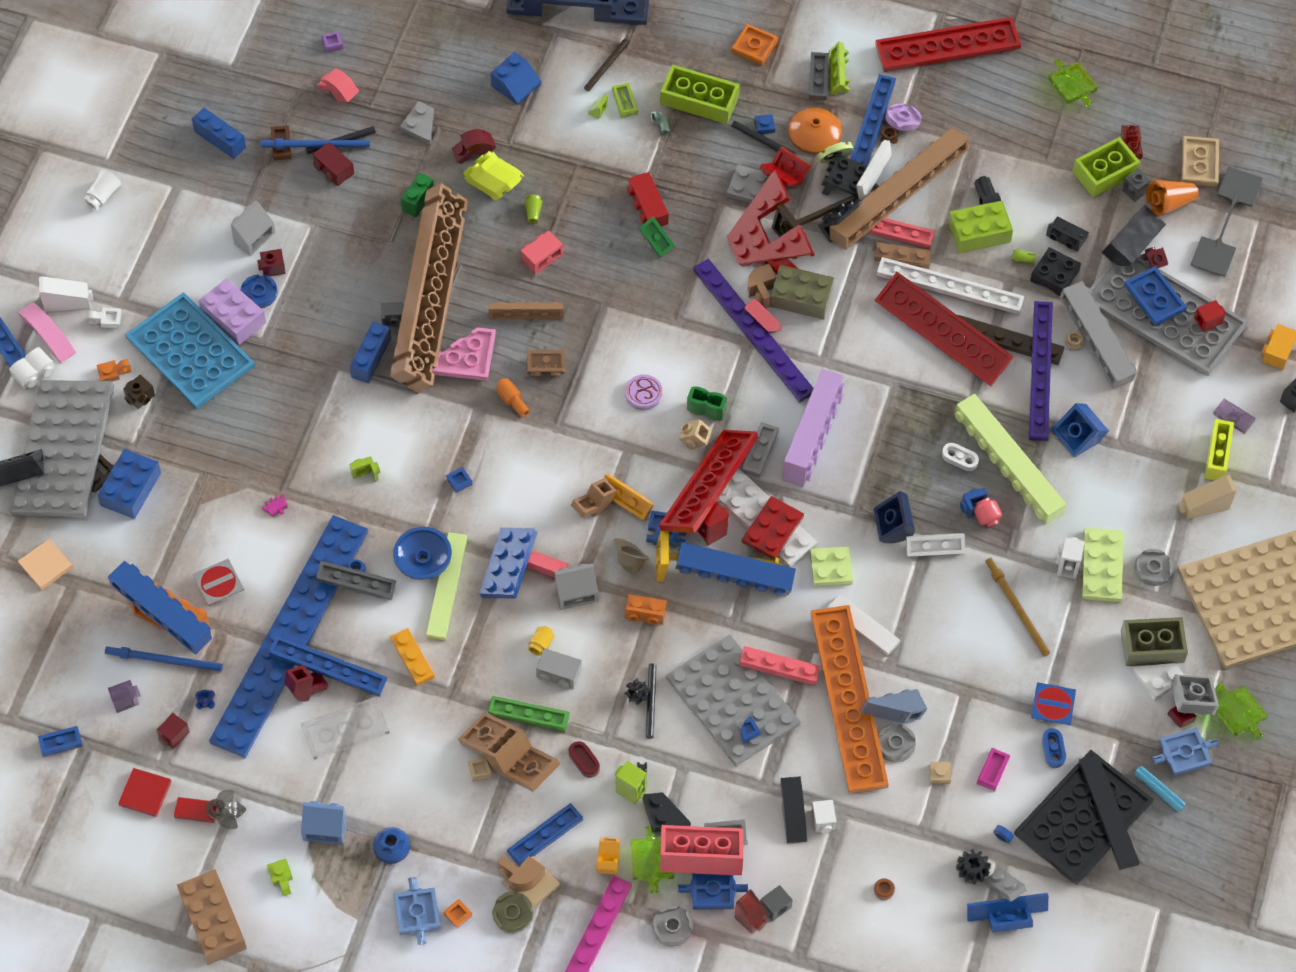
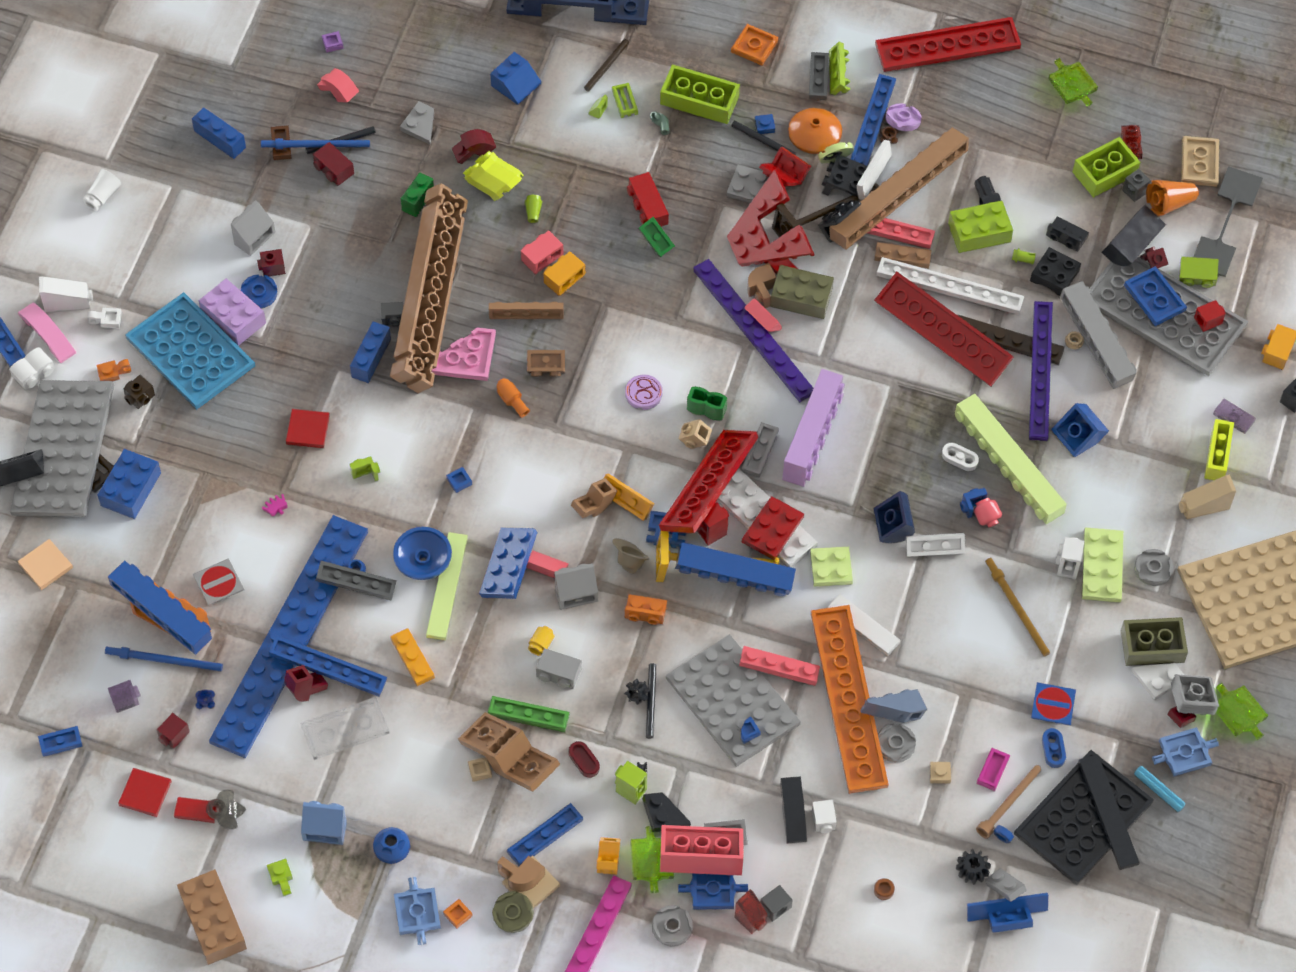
(307, 428): none -> red tile
(564, 273): none -> light orange brick
(986, 827): none -> medium nougat piece
(1198, 271): none -> lime brick

